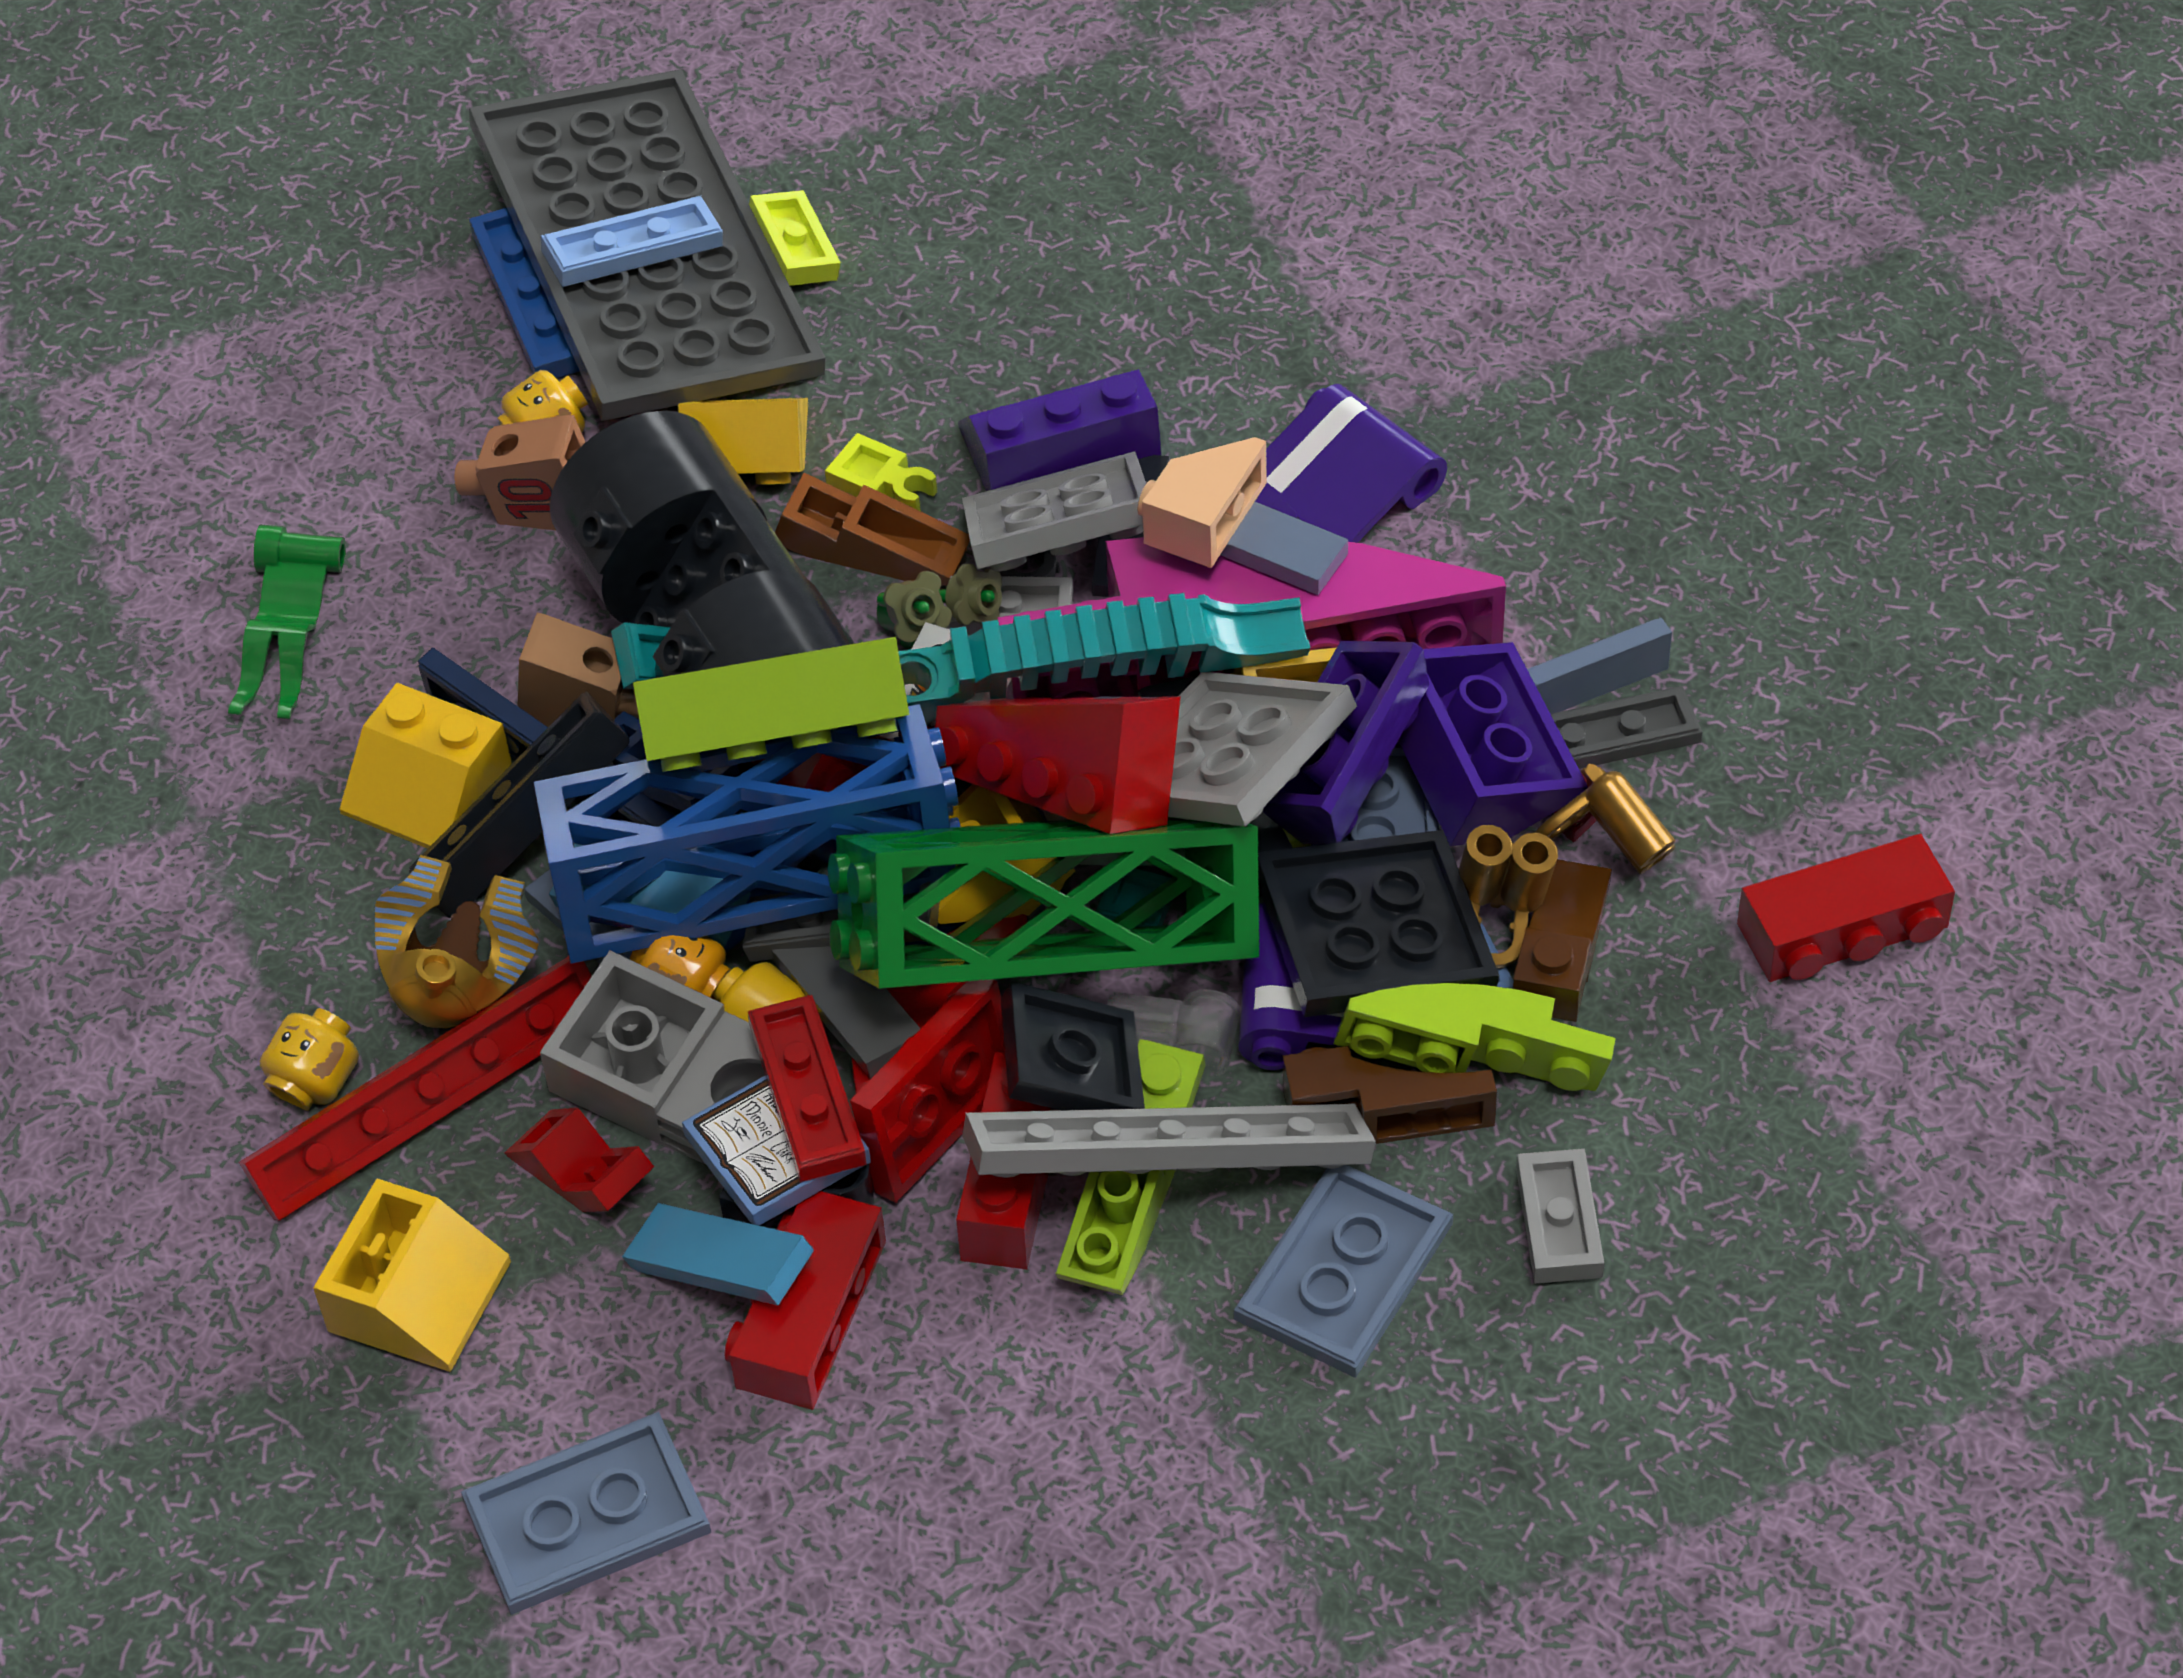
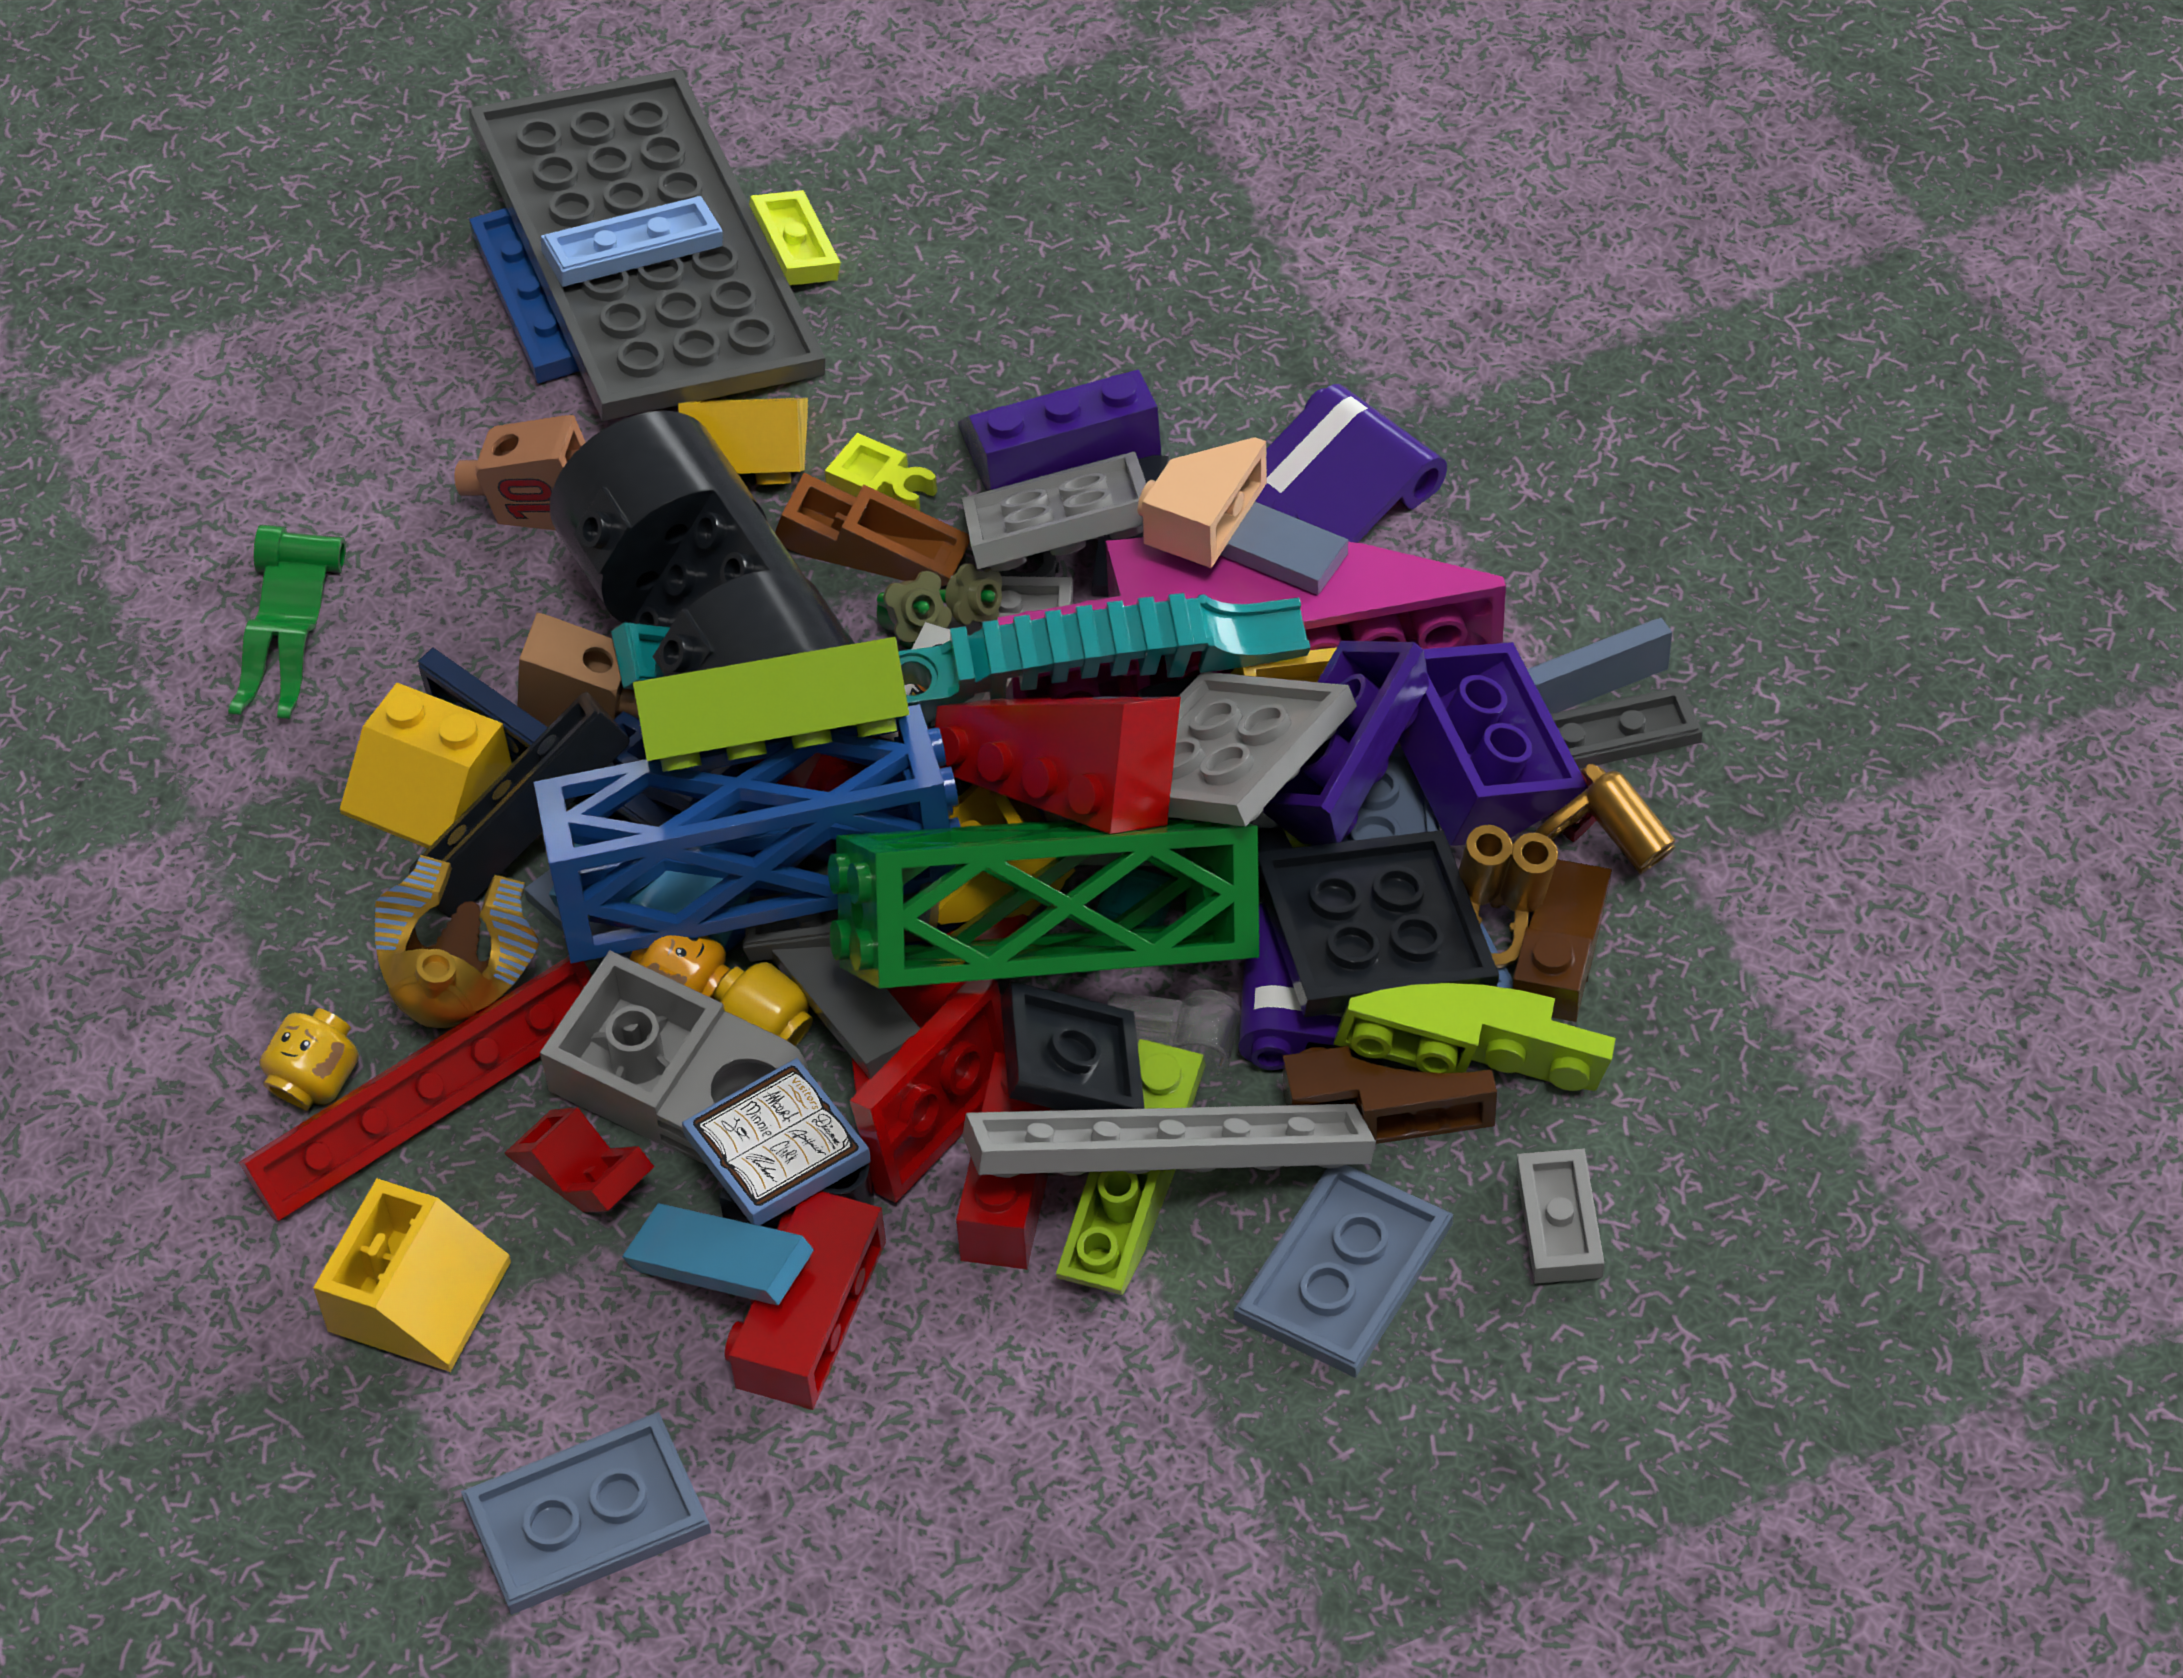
(542, 398): yellow head -> none
(806, 1088): red tile -> none
(1845, 908): red brick -> none

